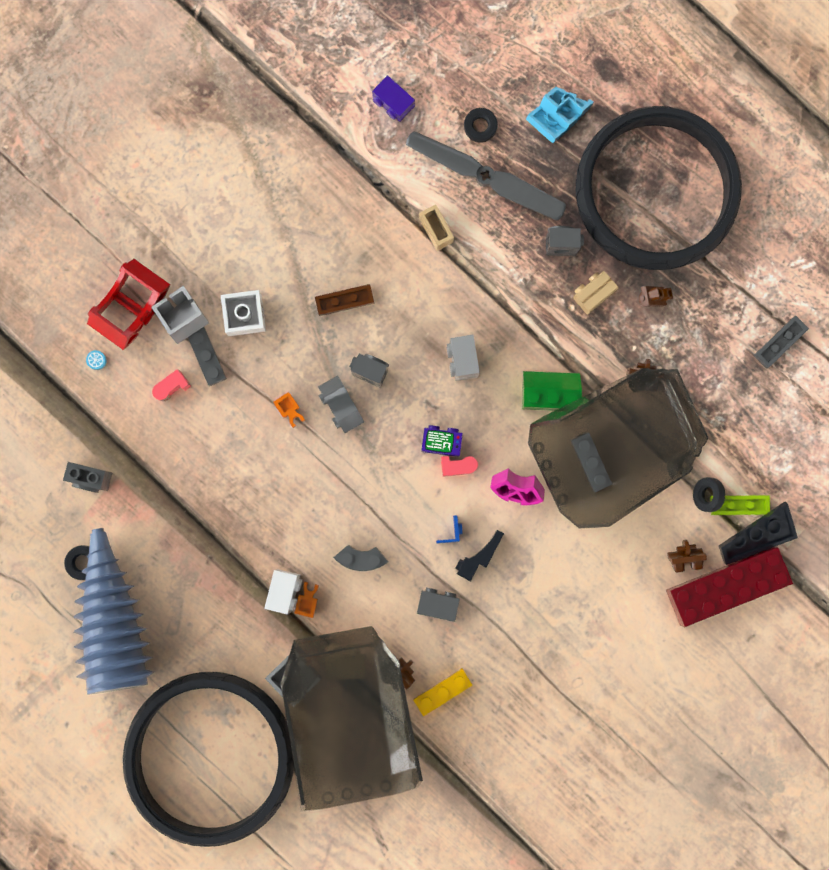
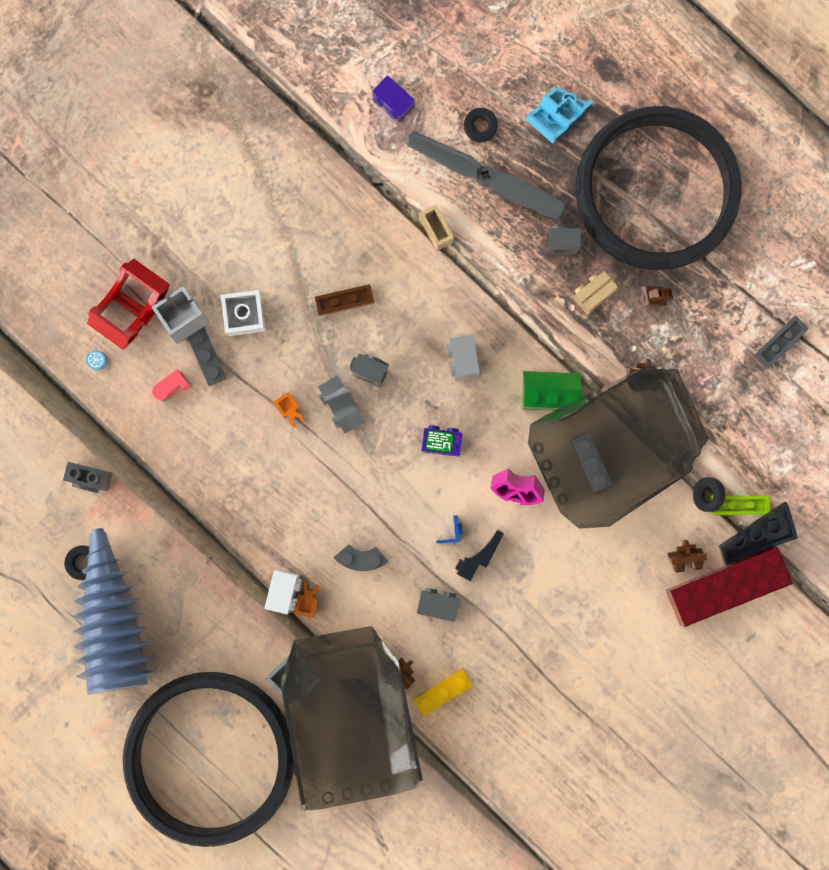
(458, 467): coral leg -> none

